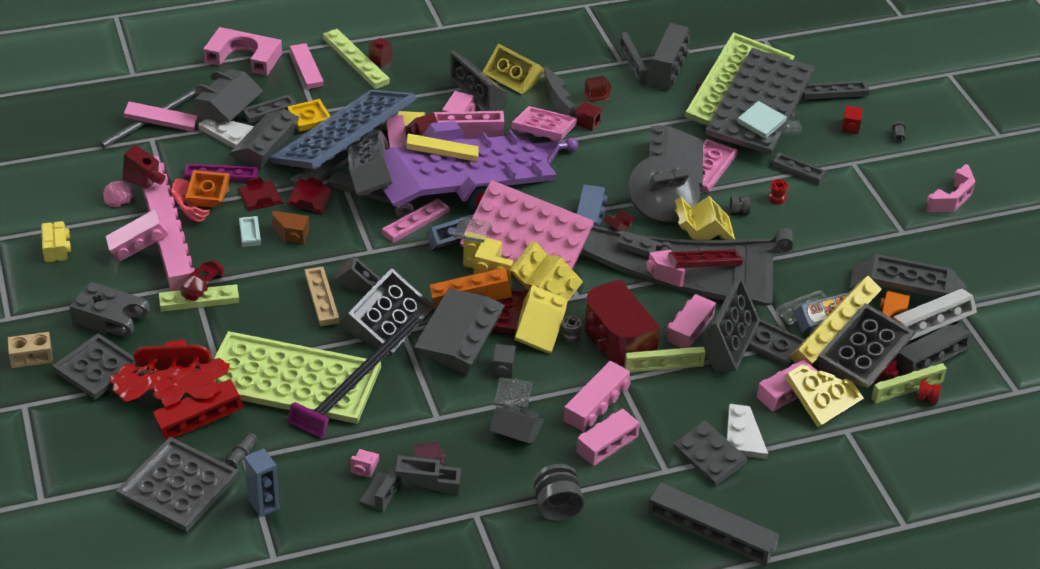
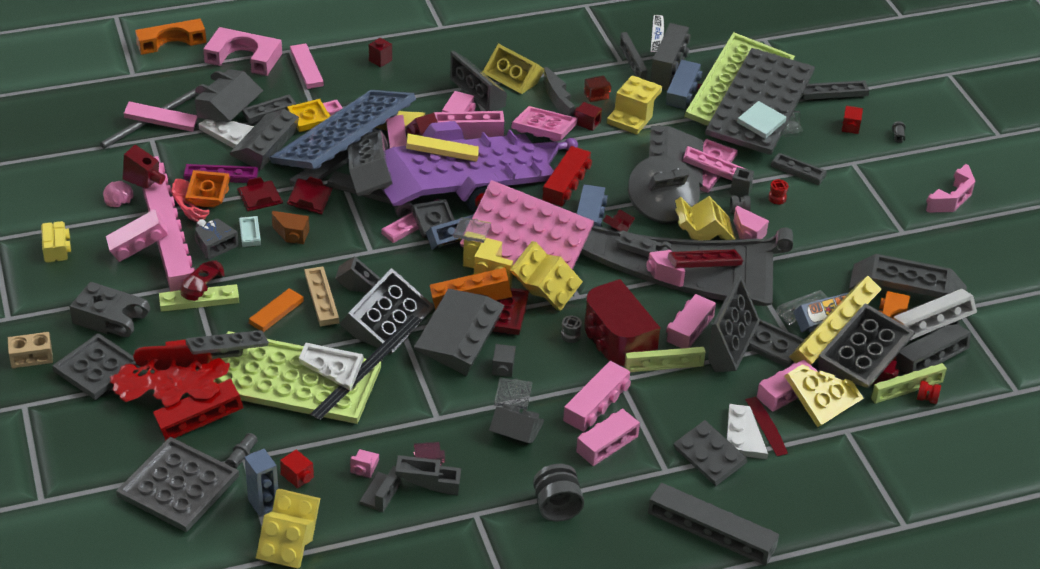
(152, 38): none -> orange arch
(215, 237): none -> dark grey torso
(227, 344): none -> dark grey bracket
(276, 310): none -> orange tile
(288, 528): none -> light yellow bracket
(297, 468): none -> red brick
(308, 420): magenta tile -> none
(332, 107): none -> bright pink tile
(332, 363): none -> white wing
(356, 58): yellowish green plate -> none
(431, 215): none -> dark grey tile
(540, 319): light yellow slope -> none
(567, 176): none -> red brick
(634, 104): none -> light yellow bracket
(657, 32): none -> white sticker
(683, 84): none -> sand blue brick
(709, 163): none -> bright pink tile
(742, 182): none -> dark grey brick
(749, 224): none -> bright pink slope
(767, 426): none -> dark red sticker

